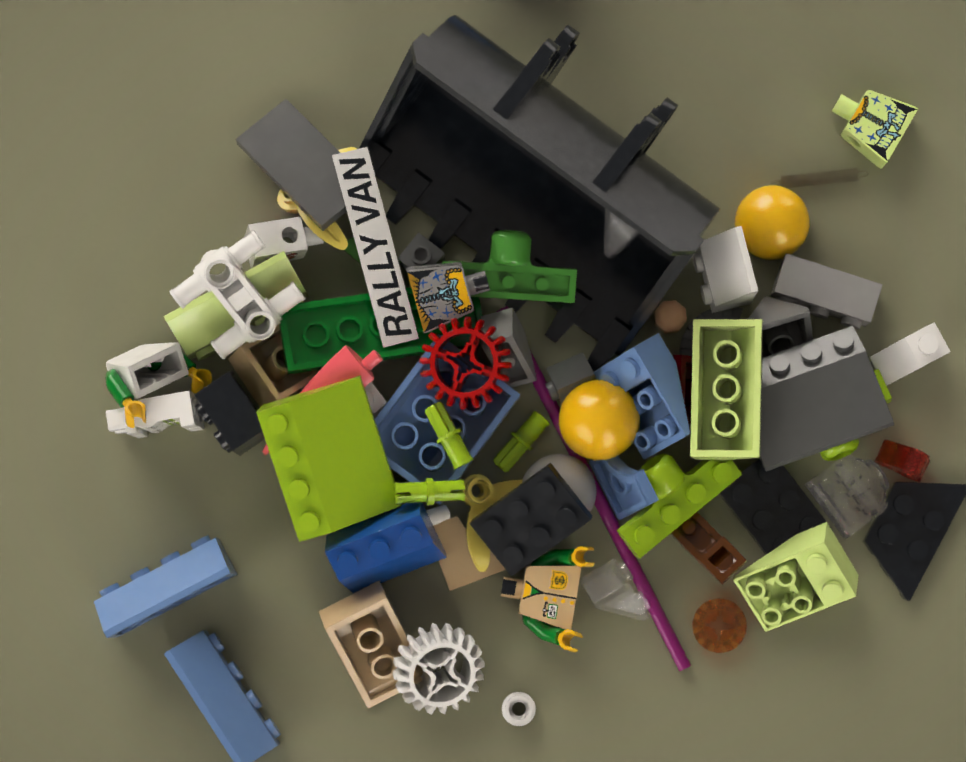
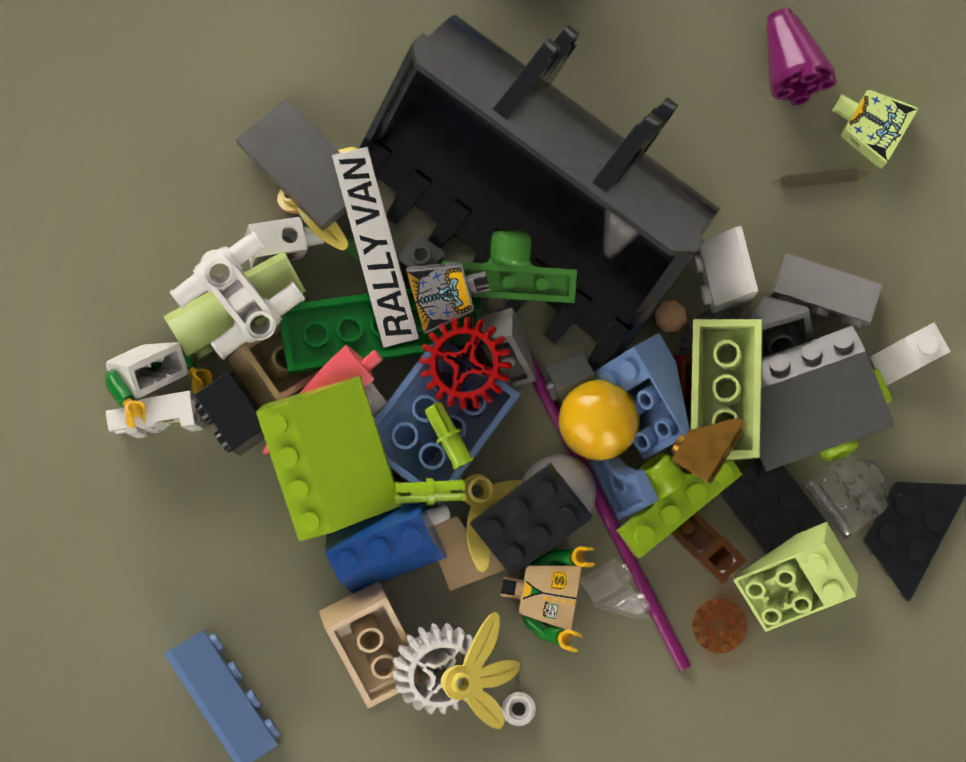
(164, 587): medium blue slope -> none
(476, 677): none -> light yellow plant
(520, 441): lime axle -> none
(707, 447): none -> pearl gold slope
(773, 222): yellow piece -> none
(795, 60): none -> magenta cone
(903, 460): clear red piece -> none

